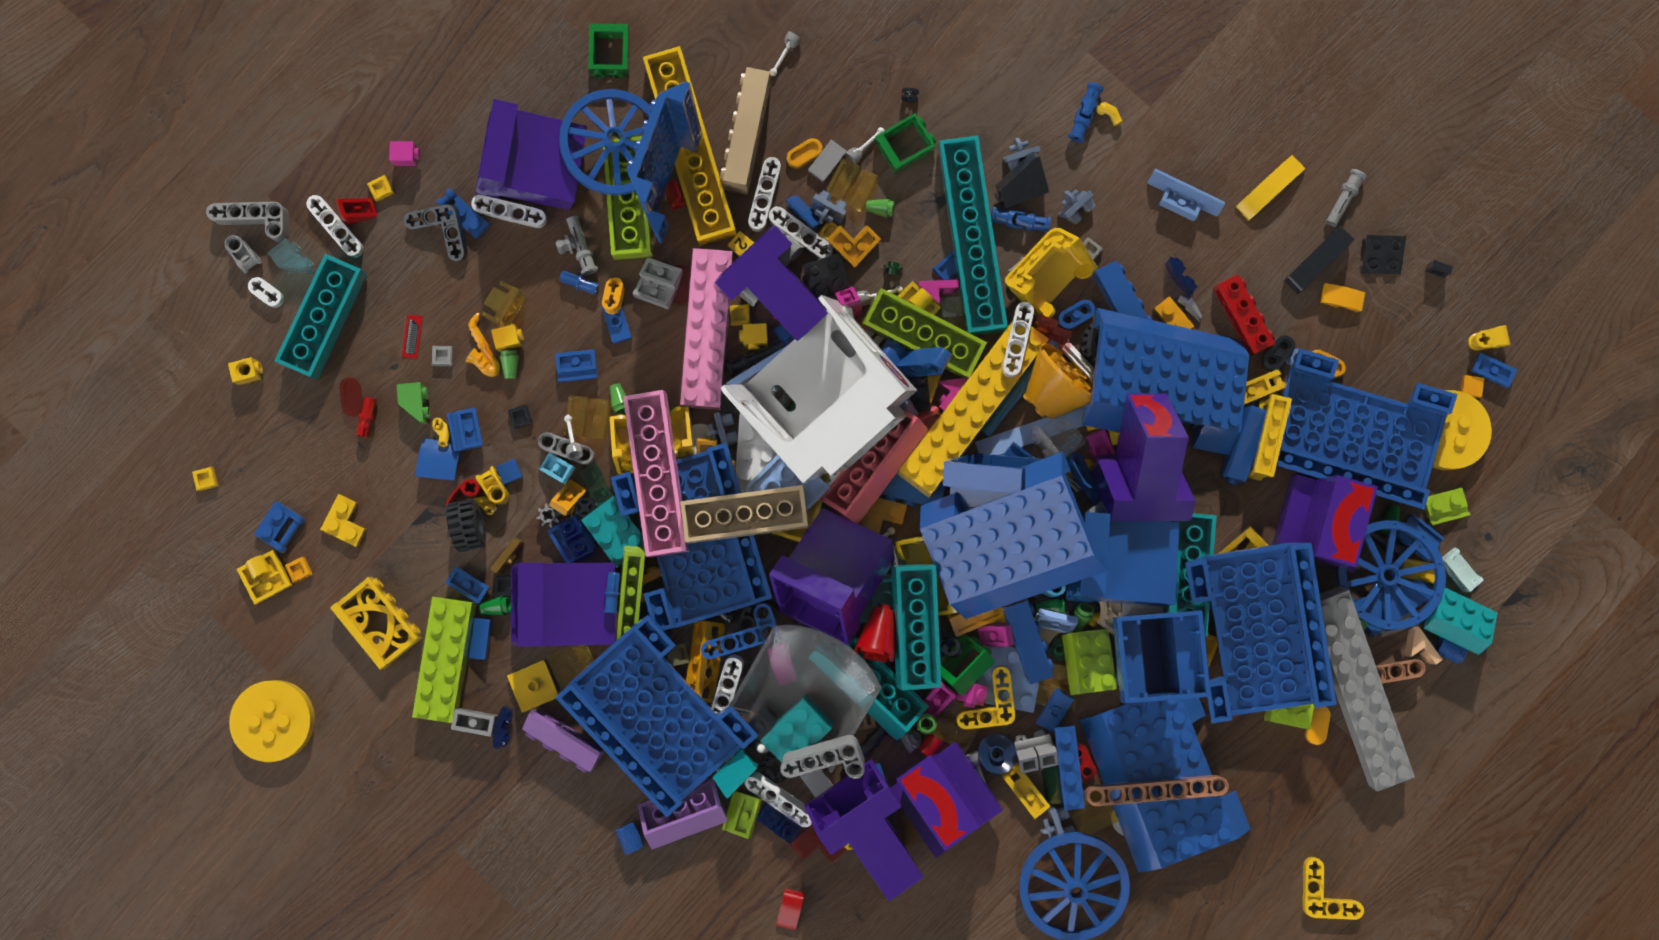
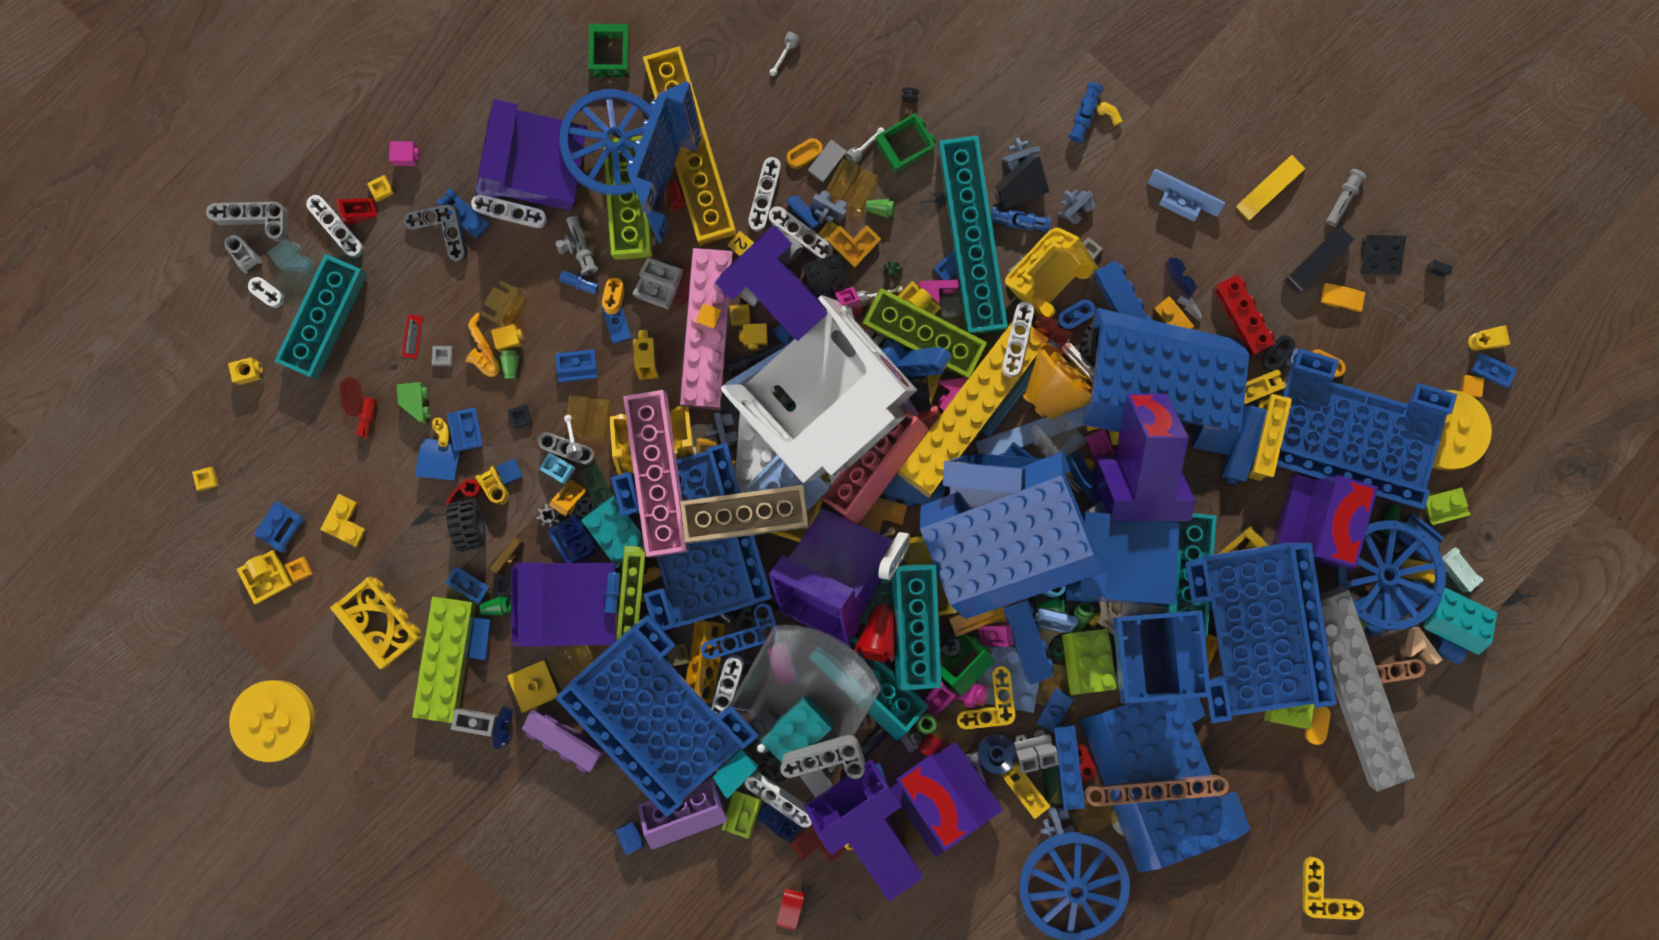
(484, 502): yellow arm -> none
(617, 399): bright green cone -> none
(645, 356): none -> yellow torso
(708, 316): none -> light orange tile
(747, 130): tan brick -> none
(894, 556): none -> white beam

